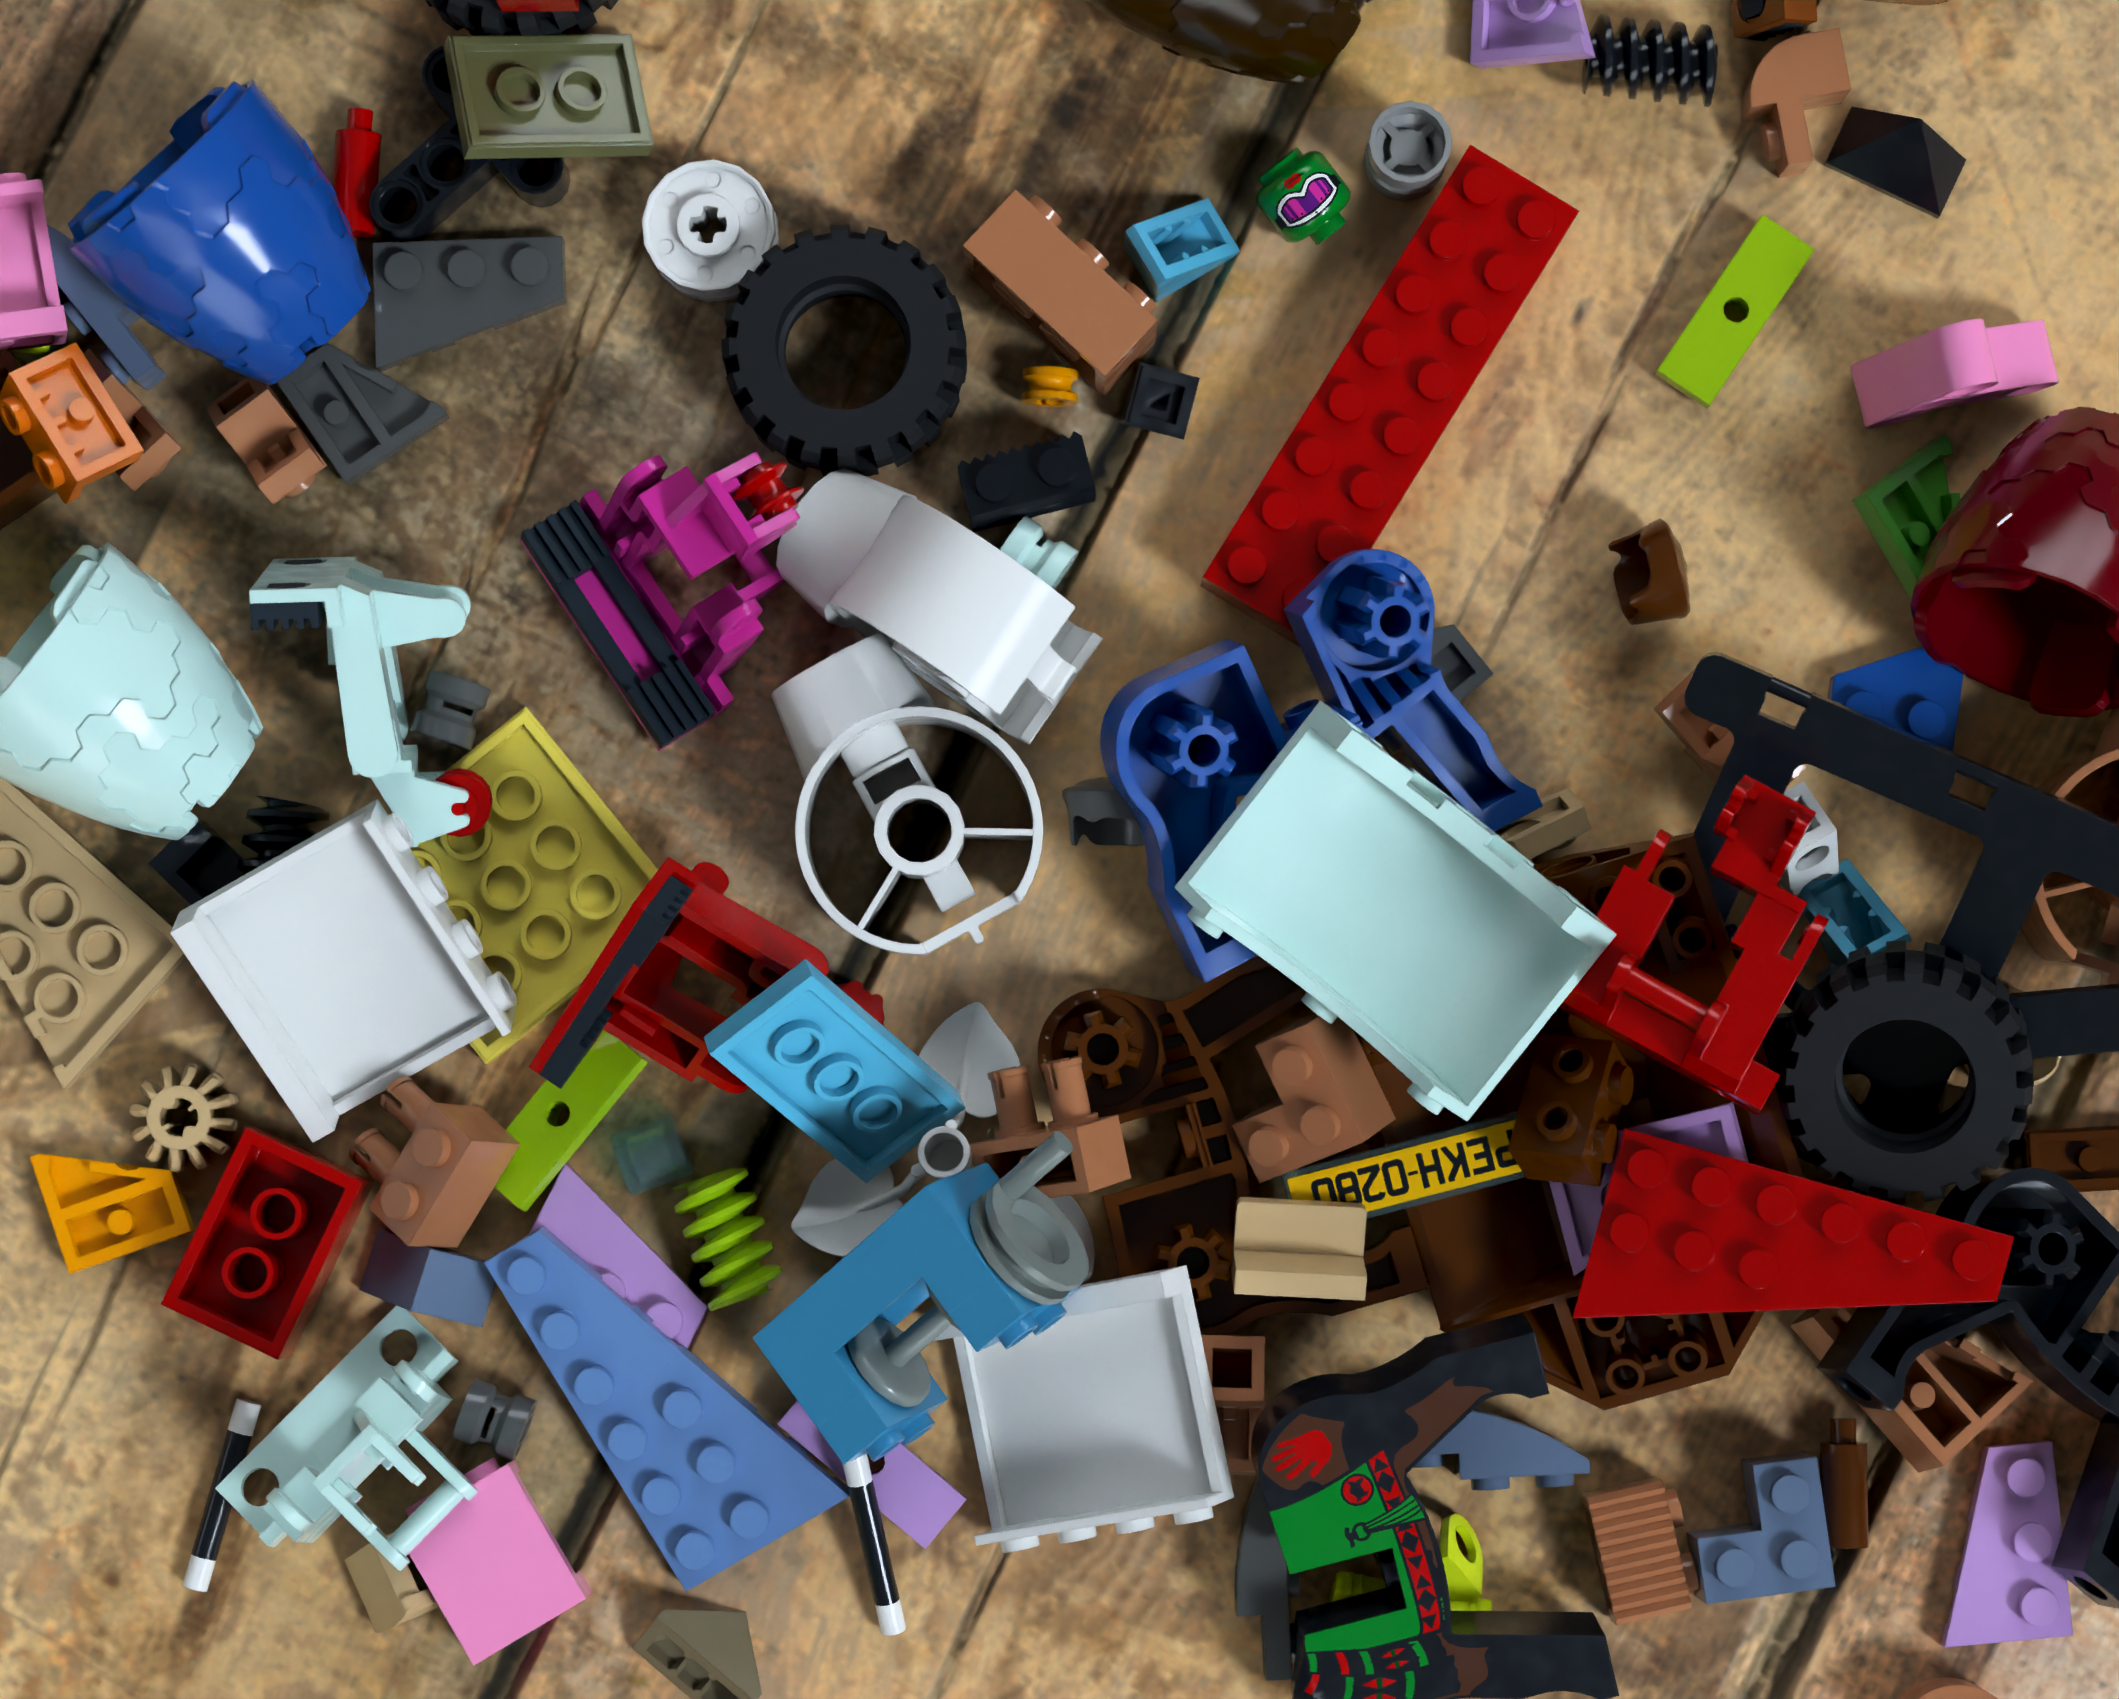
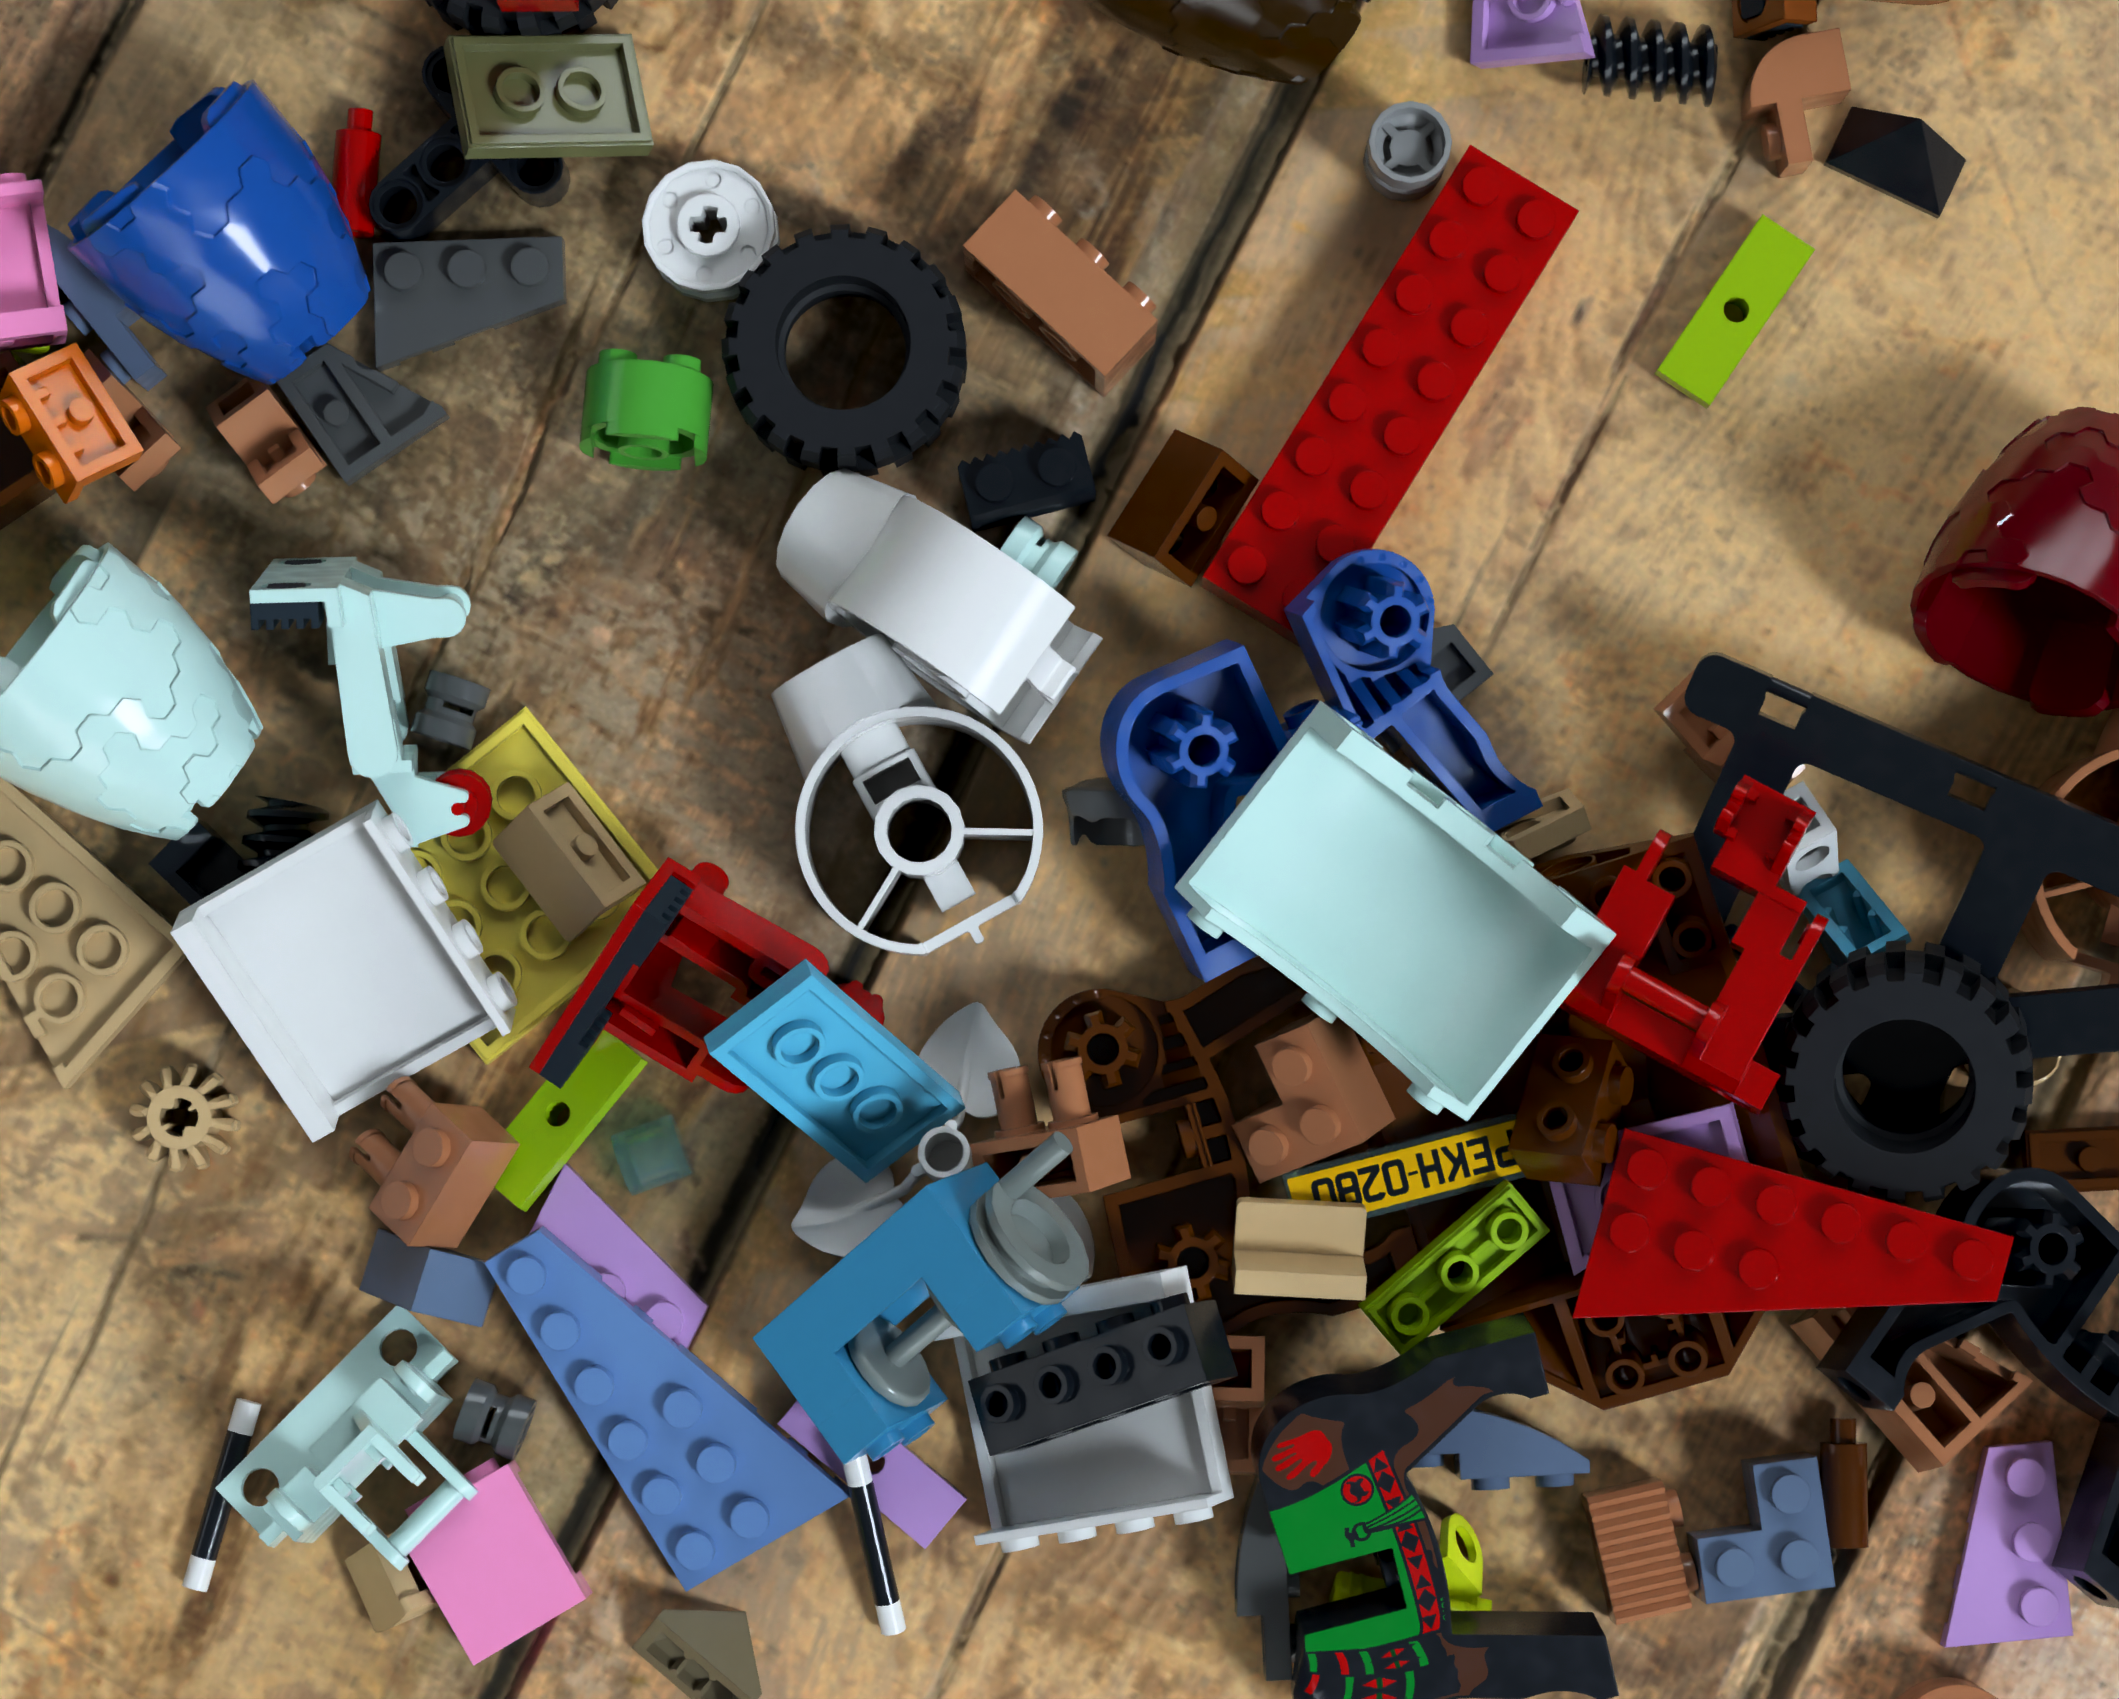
(109, 1207): light orange wing -> none
(267, 1243): red brick -> none
(567, 861): none -> tan panel
(598, 573): dark pink container -> none
(646, 410): none -> bright green brick
(727, 1237): lime piece -> none
(1049, 386): light orange bush -> none
(1103, 1375): none -> black brick
(1159, 400): black tile -> none
(1178, 247): medium azure slope -> none
(1183, 507): none -> reddish brown brick
(1303, 196): green head -> none
(1421, 1293): none -> lime tile
(1651, 575): reddish brown hair -> none
(1905, 693): blue wing -> none
(1909, 509): bright green wing -> none
(1953, 368): bright pink beam -> none

